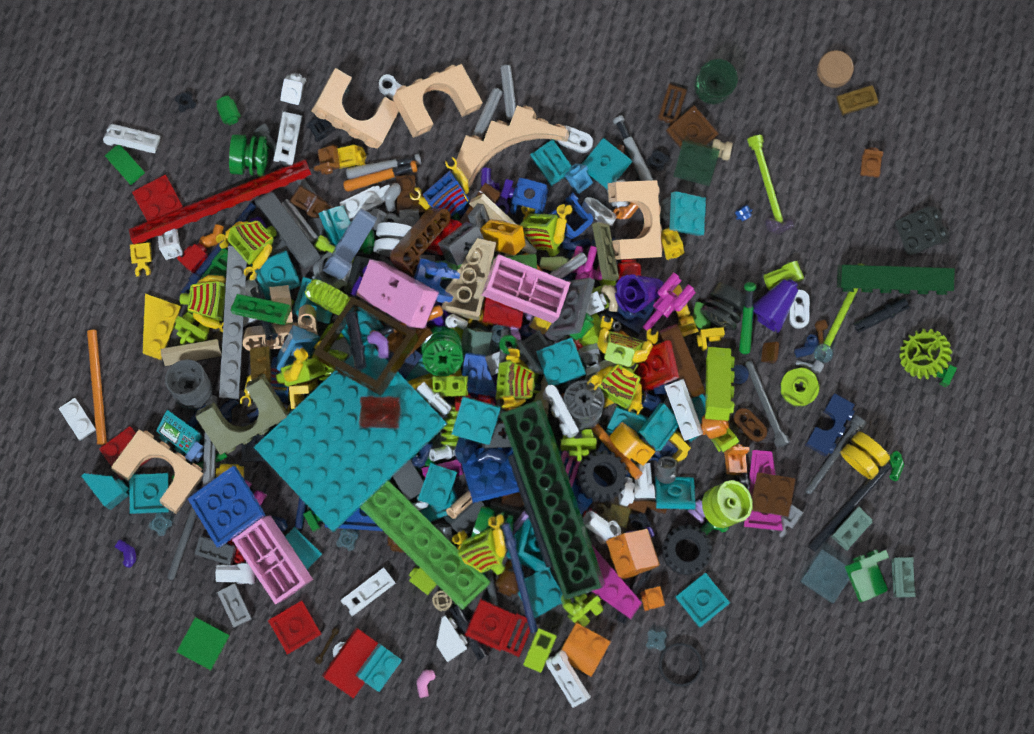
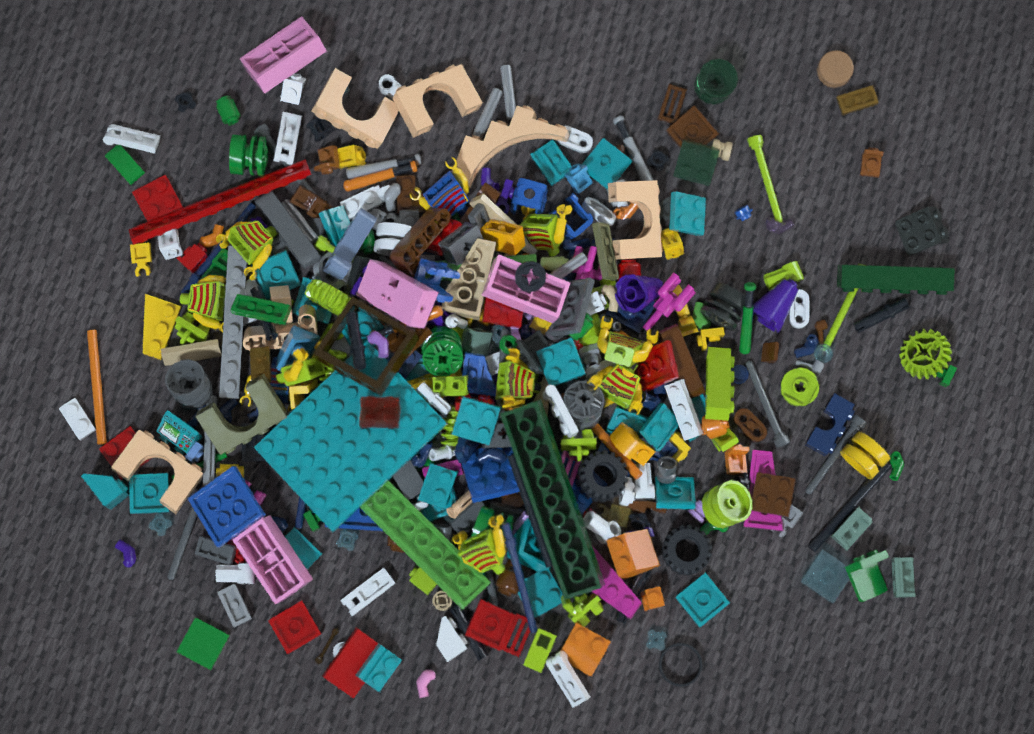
(283, 54): none -> bright pink brick
(535, 283): none -> black gear

